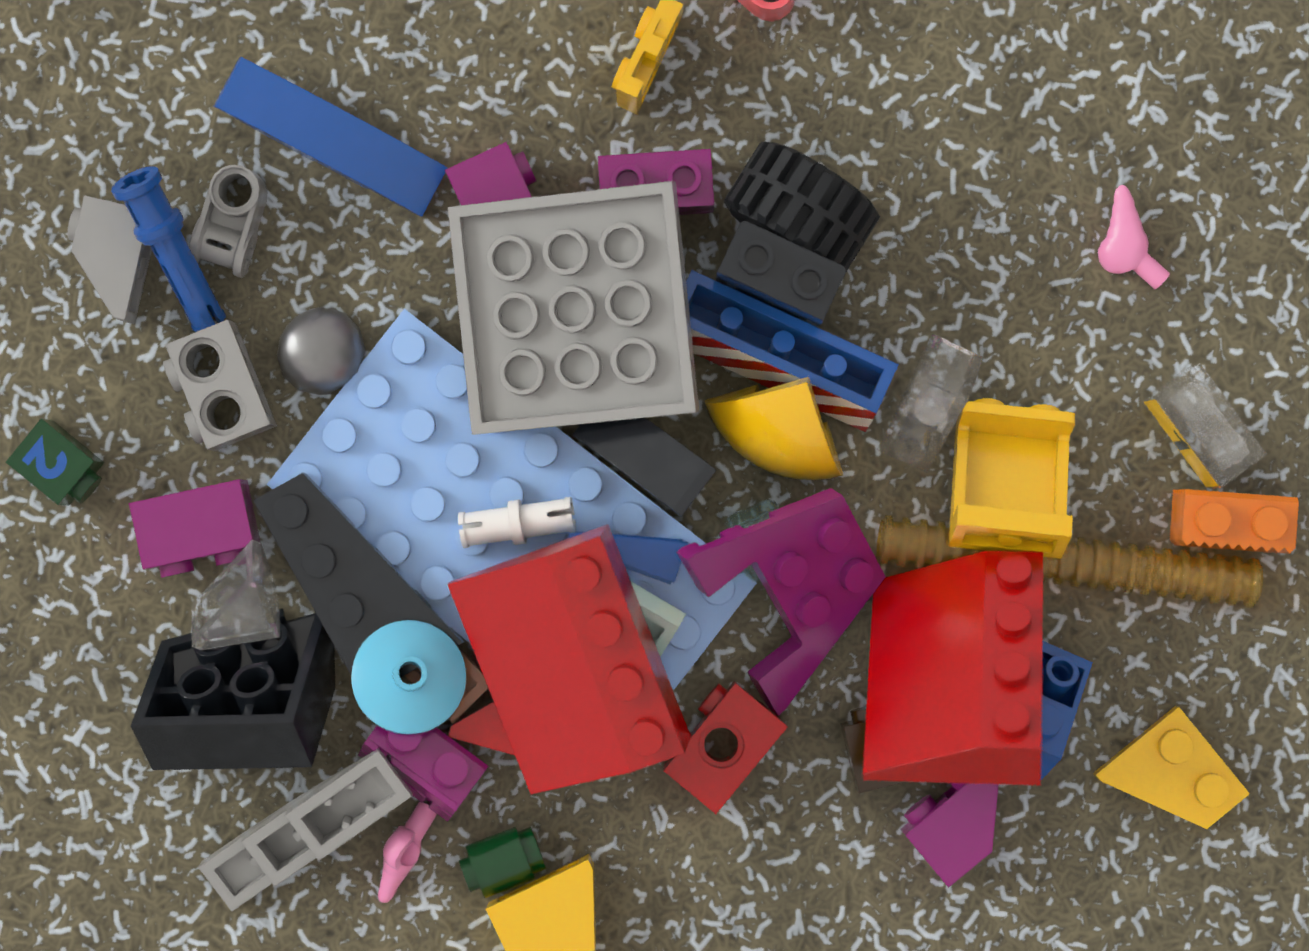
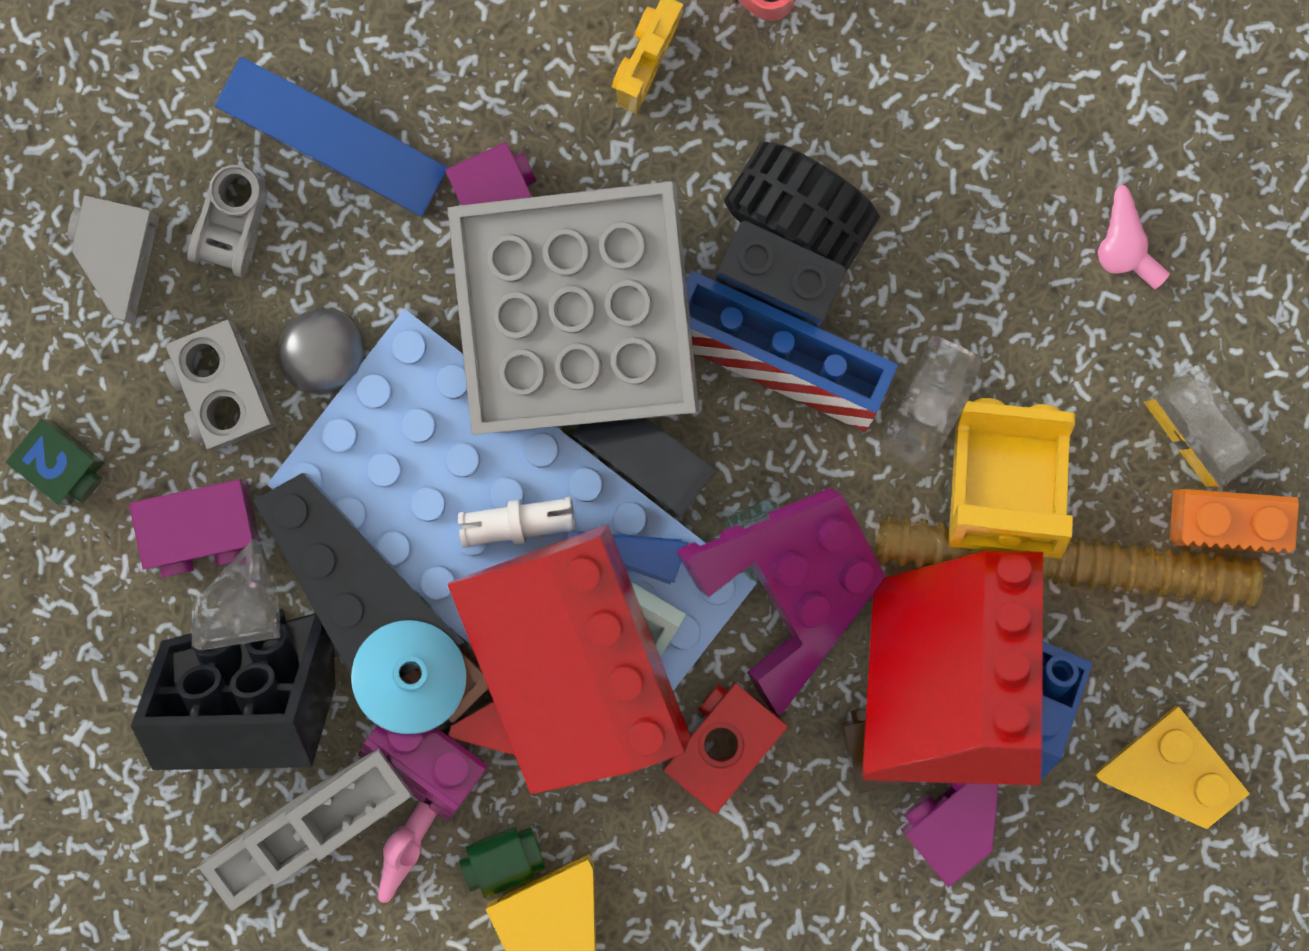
(161, 229): blue pin -> none
(687, 168): magenta brick -> none
(778, 430): yellow brick -> none

